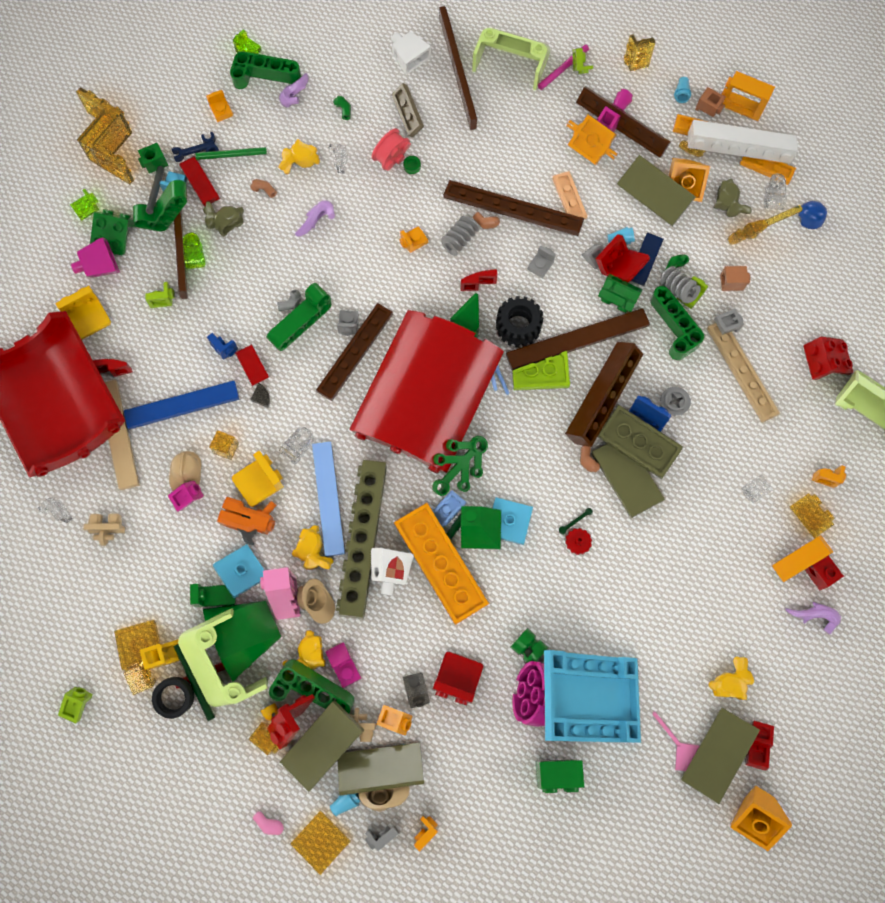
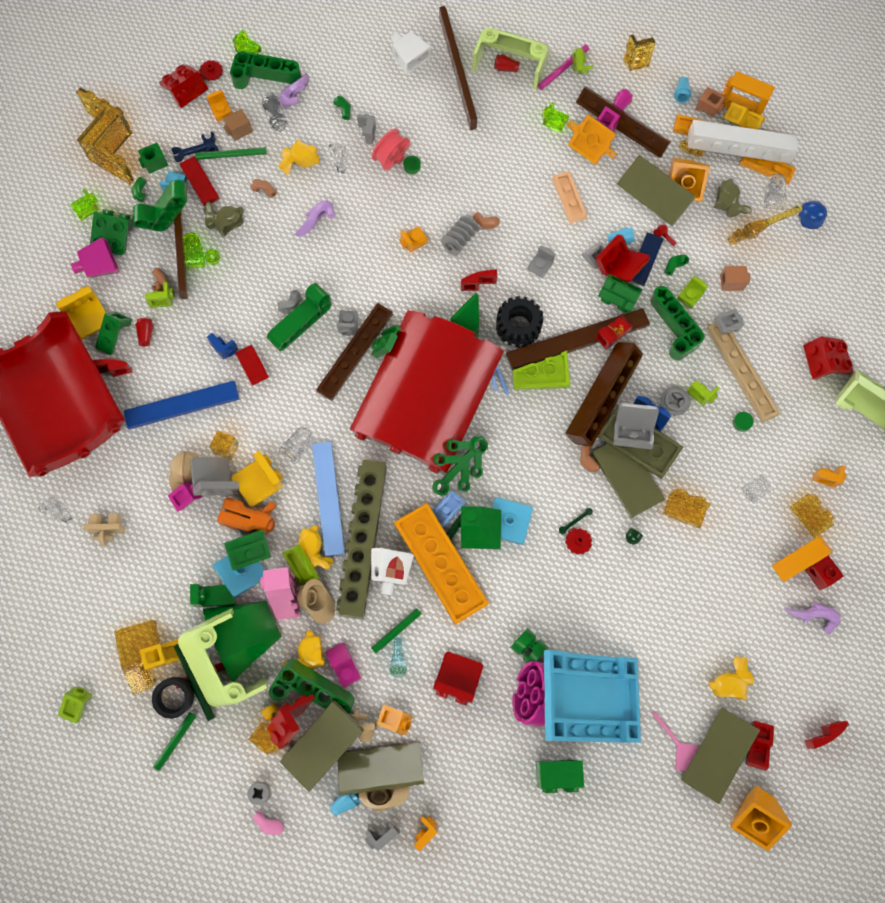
(110, 330): none -> green bracket
(121, 447): tan tile -> none
(136, 189): none -> green arm
(144, 331): none -> red cone
(155, 189): dark grey bar -> none
(159, 275): none -> nougat arm
(174, 741): none -> green bar
(184, 84): none -> red bracket
(211, 70): none -> red piece
(212, 261): none -> clear neon green hinge
(212, 477): none -> light grey bracket
(237, 125): none -> medium nougat brick
(247, 550): none -> green plate
(261, 396): clear smoke tile -> none
(262, 790): none -> light grey wheel
(271, 105): none -> clear piece
(300, 564): none -> lime tile
(320, 842): clear yellow tile -> none
(368, 127): none -> light grey bracket
(385, 343): none -> green plate
(396, 631): none -> green bar
(398, 665): none -> clear light blue piece
(407, 110): dark tan plate -> none
(416, 690): clear smoke bracket -> none
(504, 63): none -> red cone
(514, 208): reddish brown tile -> none
(553, 118): none -> clear neon green bracket
(613, 332): none -> red leg
(633, 536): none -> dark green hinge
(635, 425): none -> light grey bracket
(662, 231): none -> red hand
(680, 285): light grey piece -> none
(686, 508): none -> clear yellow bracket
(701, 393): none -> lime bracket
(743, 117): none -> yellow slope
(743, 421): none -> green tile
(830, 733): none -> red slope

